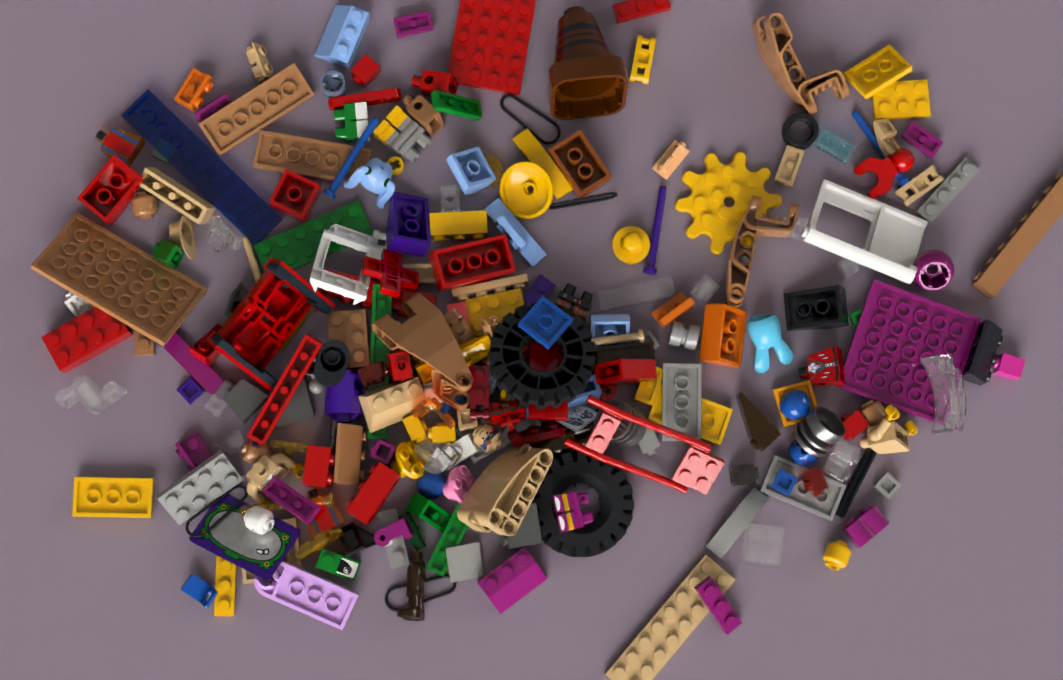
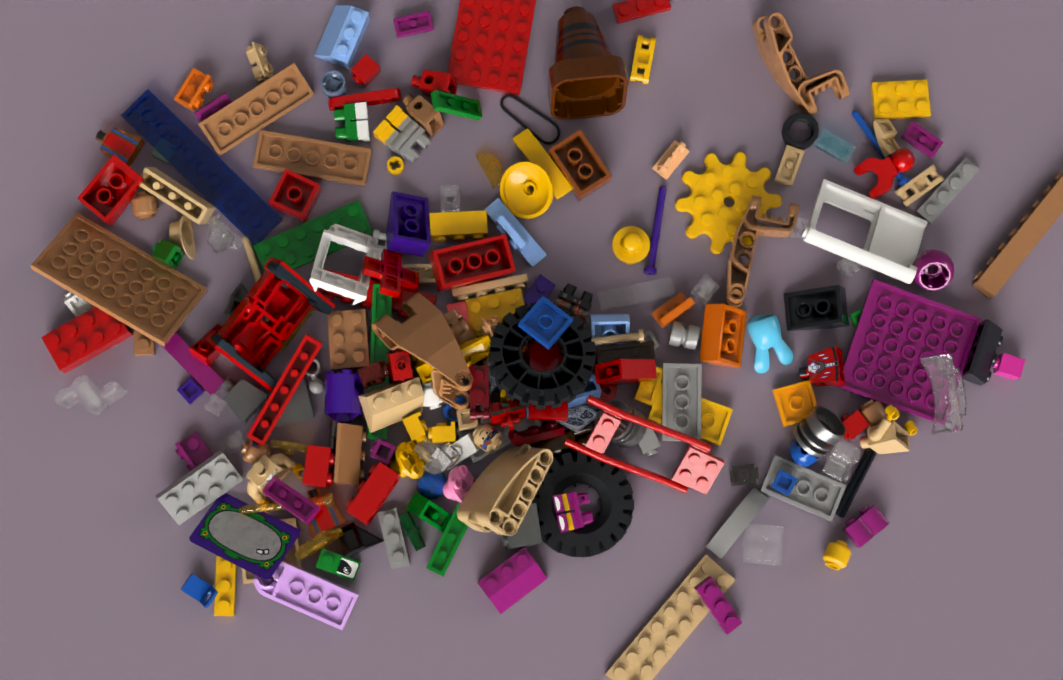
(113, 497): yellow plate -> none
(221, 518): black piece -> none
(259, 520): white head -> none
(331, 363): black piece -> none
(351, 158): blue bar -> none
(376, 178): light blue hair -> none
(388, 534): magenta leg -> none
(415, 589): dark brown piece -> none
(422, 410): clear orange bracket -> none
(426, 600): black piece -> none
(464, 562): light grey sticker -> none
(471, 170): light blue brick -> none
(584, 202): black piece -> none
(758, 428): dark brown slope -> none
(795, 404): blue hair -> none
(814, 481): clear red brick -> none
(877, 71): yellow plate -> none
(887, 485): light grey plate -> none

